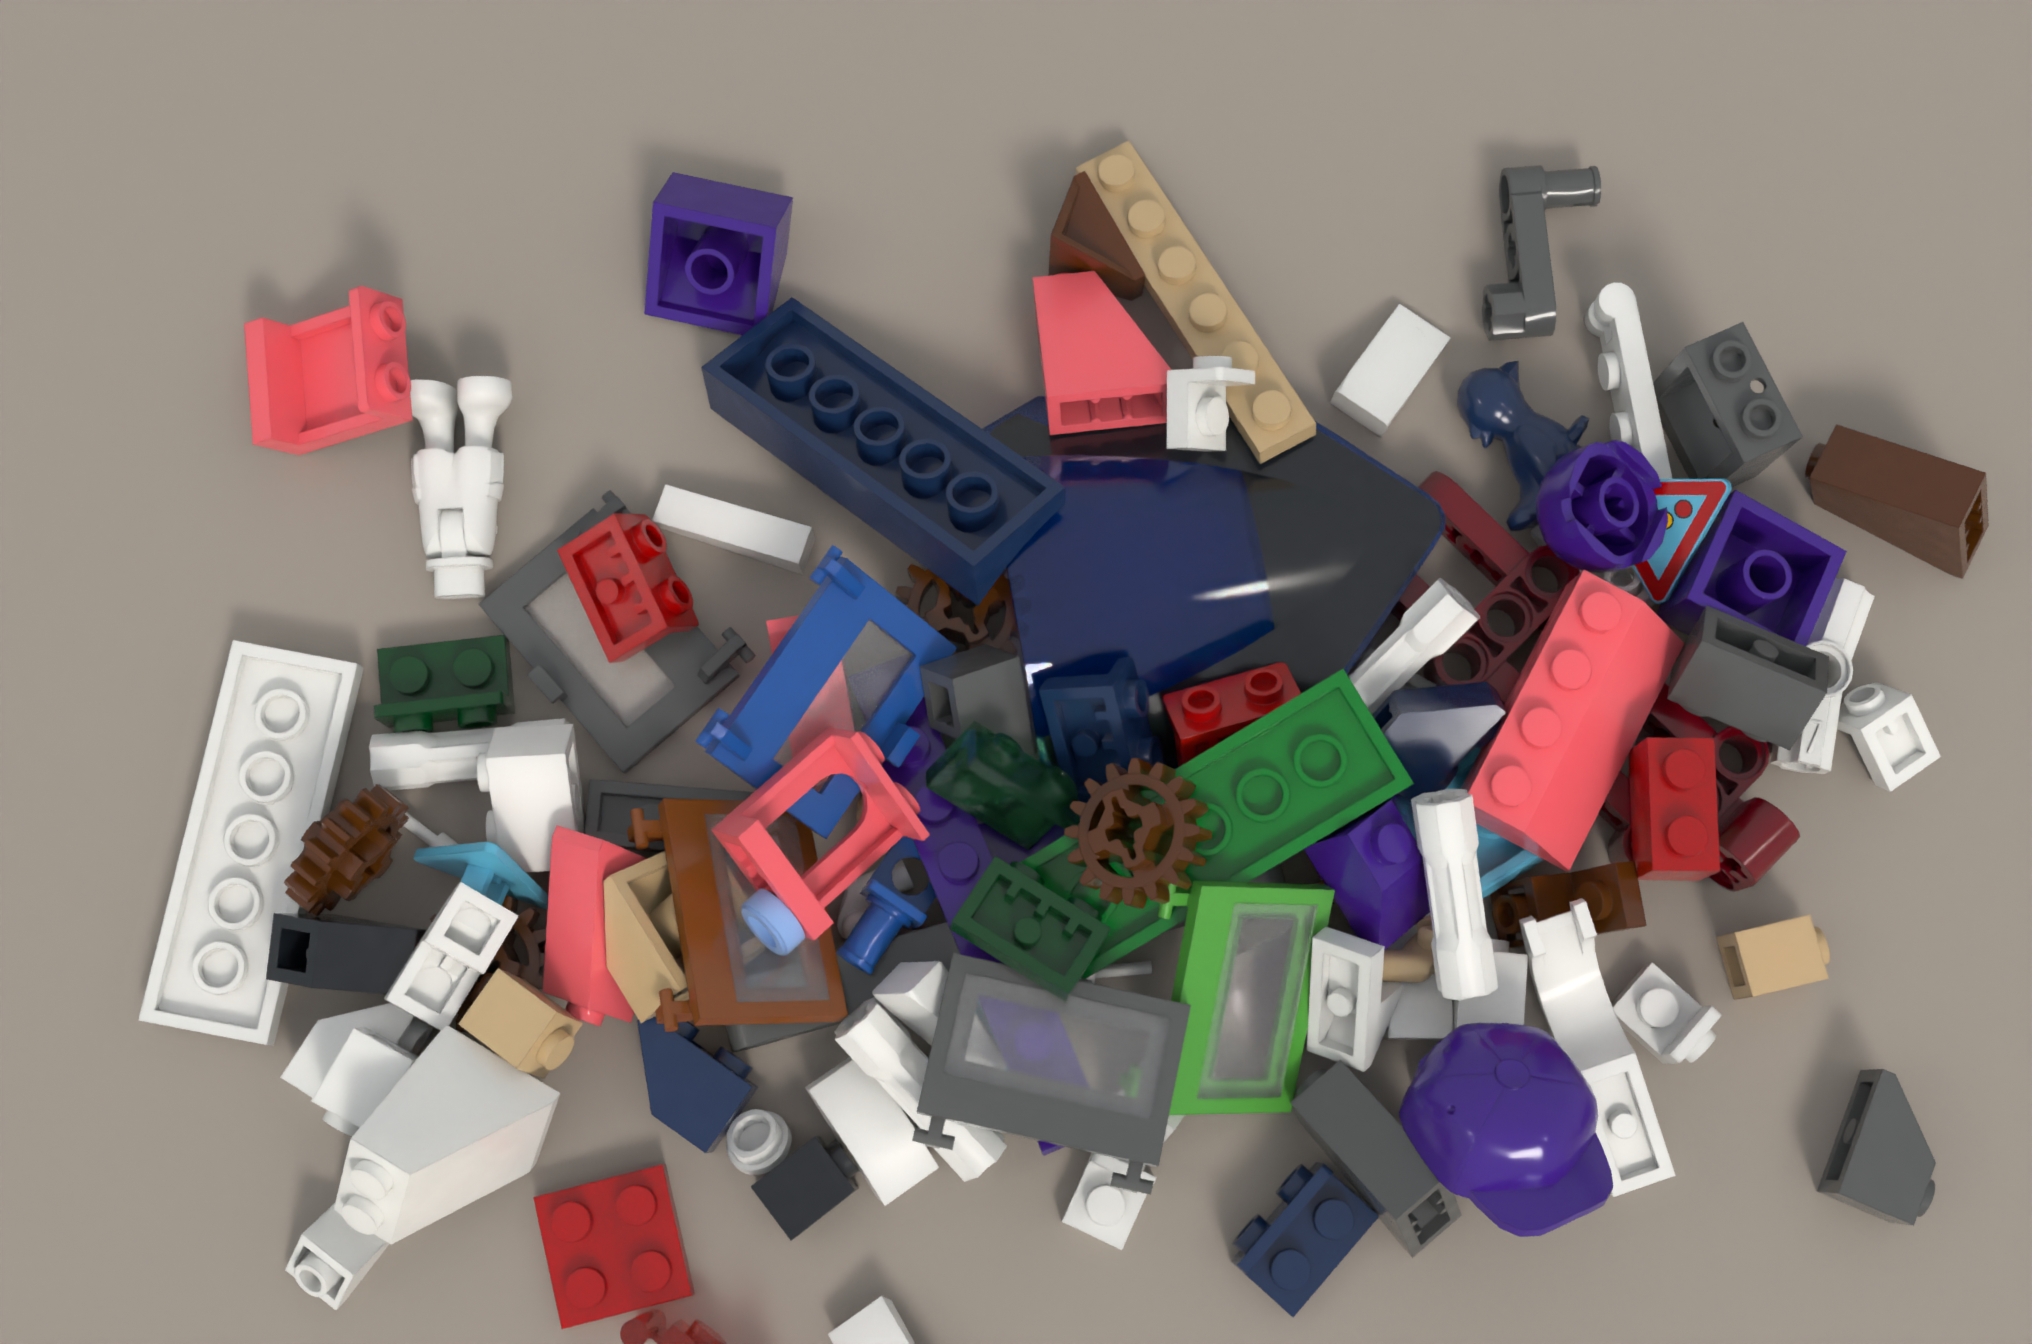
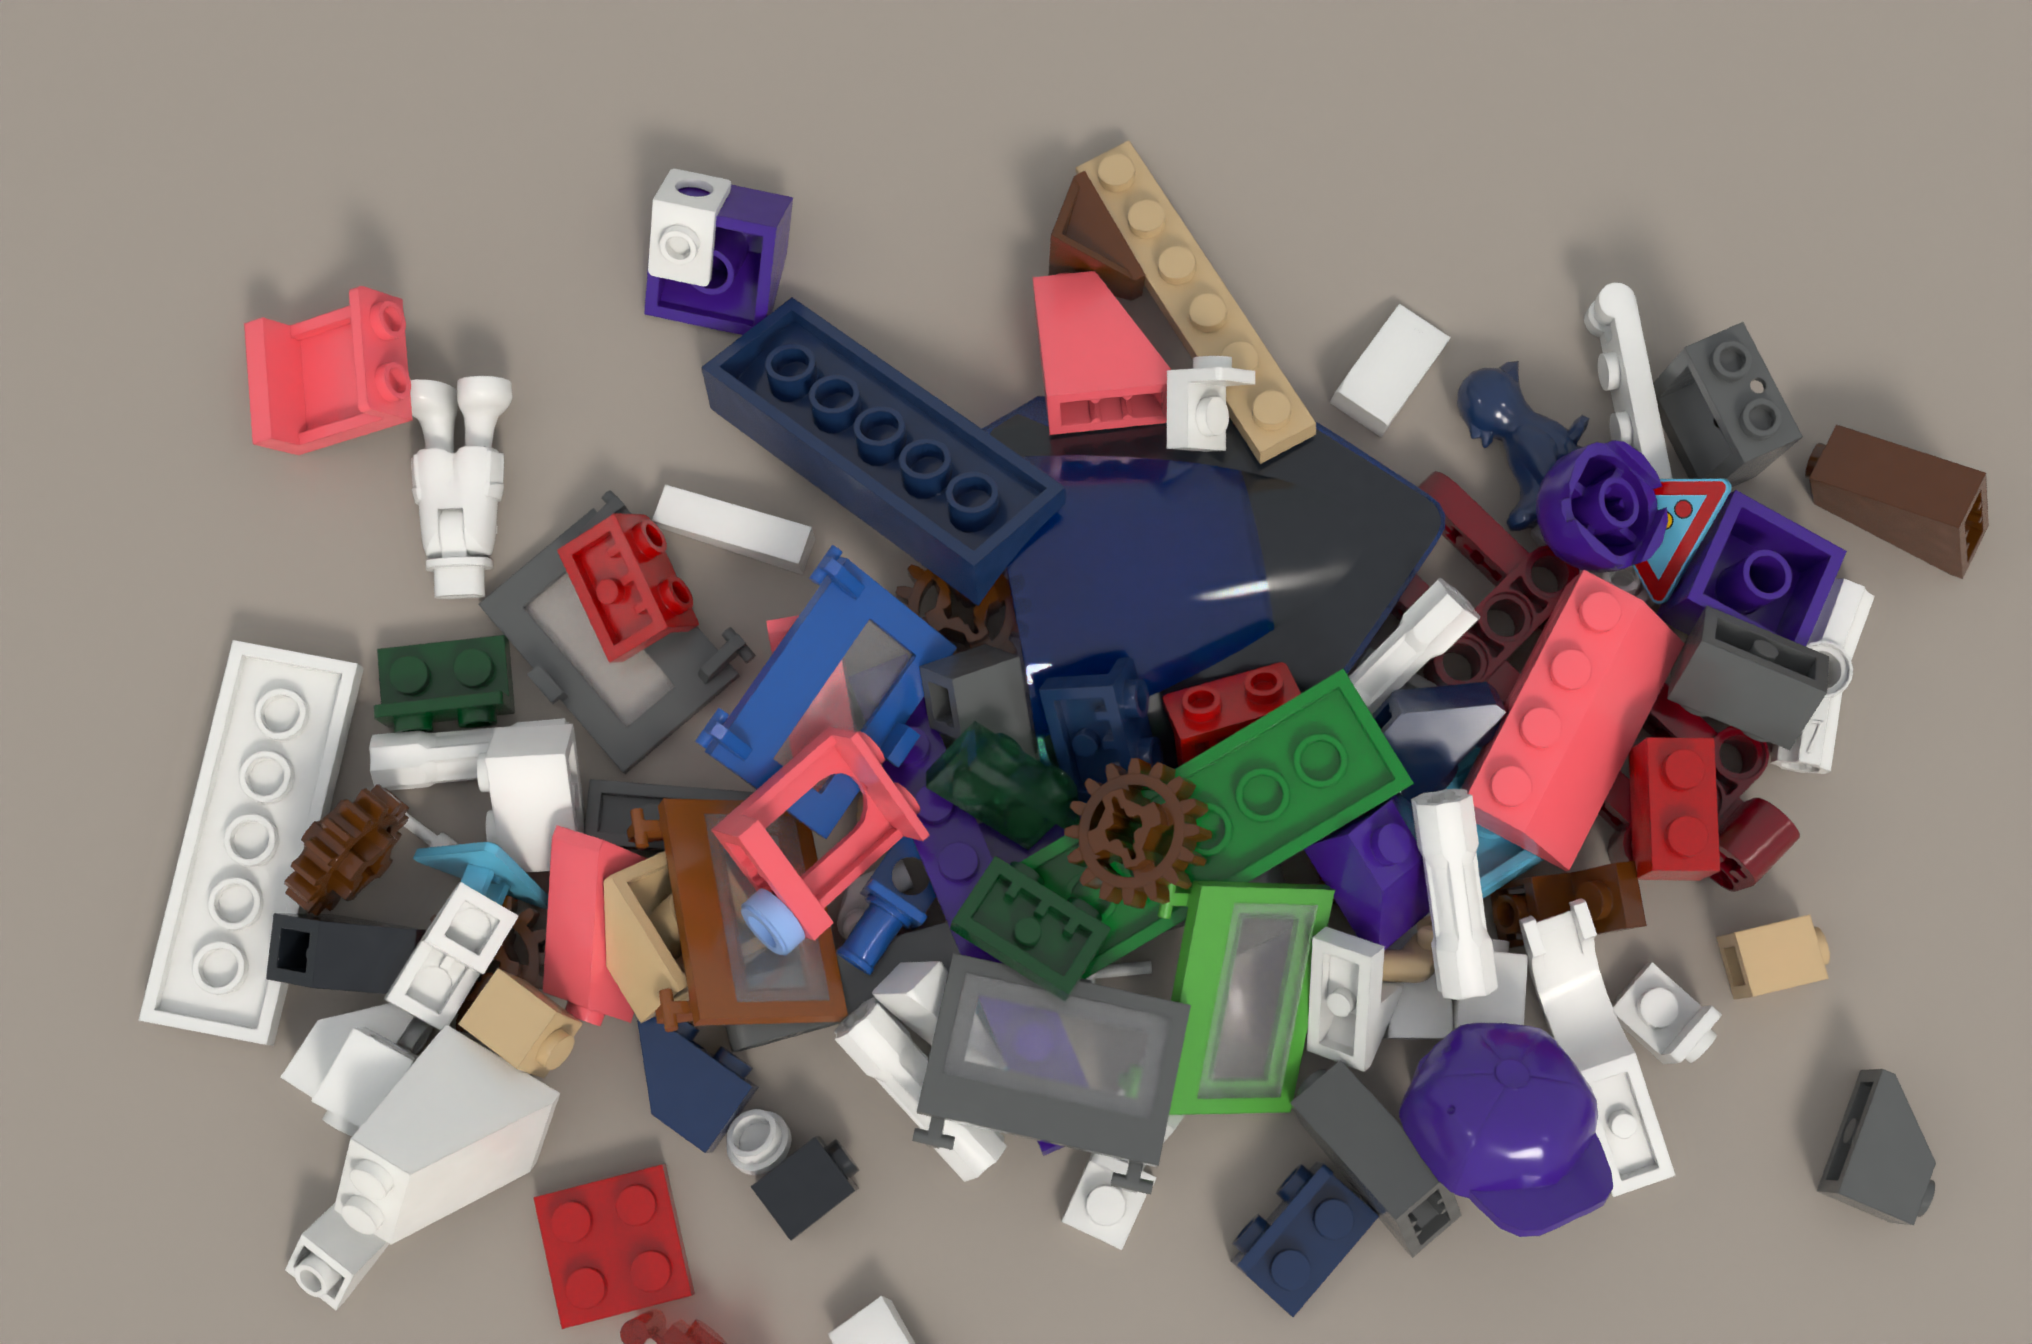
(685, 227): none -> white bracket
(872, 1130): white slope -> none
(1528, 301): dark grey beam -> none
(1887, 733): white bracket -> none

